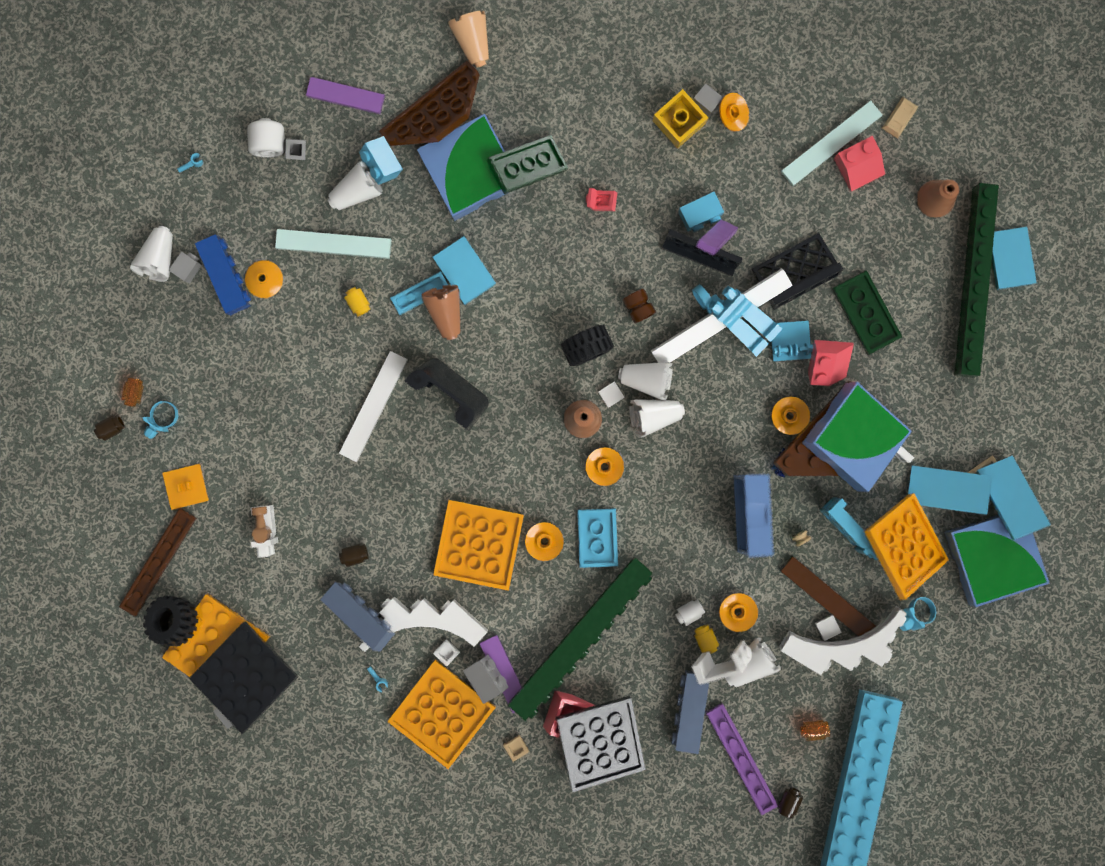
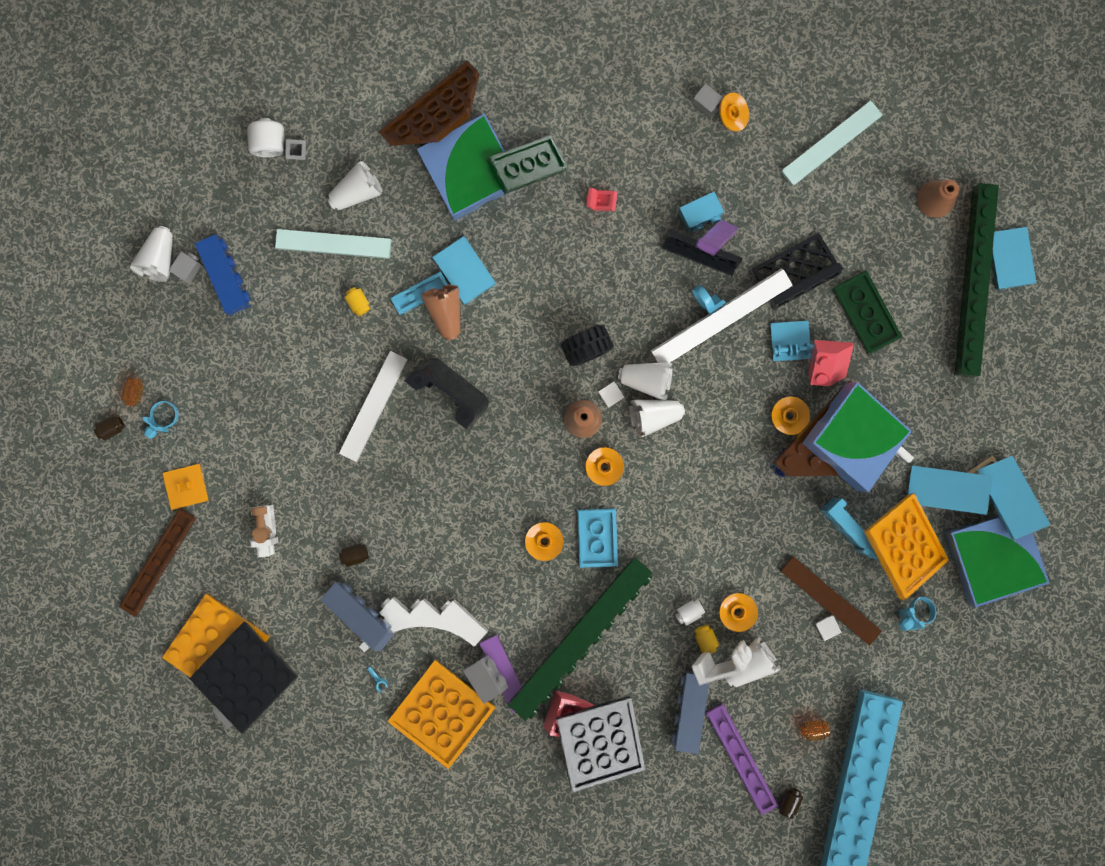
(157, 621): black tyre -> none
(191, 163): medium azure hand -> none
(272, 282): light orange dish -> none
(345, 95): medium lavender tile -> none
(380, 160): medium azure brick -> none
(446, 652): white tile -> none
(472, 36): light nougat cone -> none
(478, 545): light orange plate -> none
(516, 748): tan tile -> none
(638, 304): reddish brown wheel -> none
(680, 118): yellow brick -> none
(730, 315): medium azure hips -> none
(753, 515): medium blue tile -> none
(801, 538): tan bush -> none
(848, 653): white arch -> none
(860, 163): coral slope -> none
(900, 117): tan tile -> none

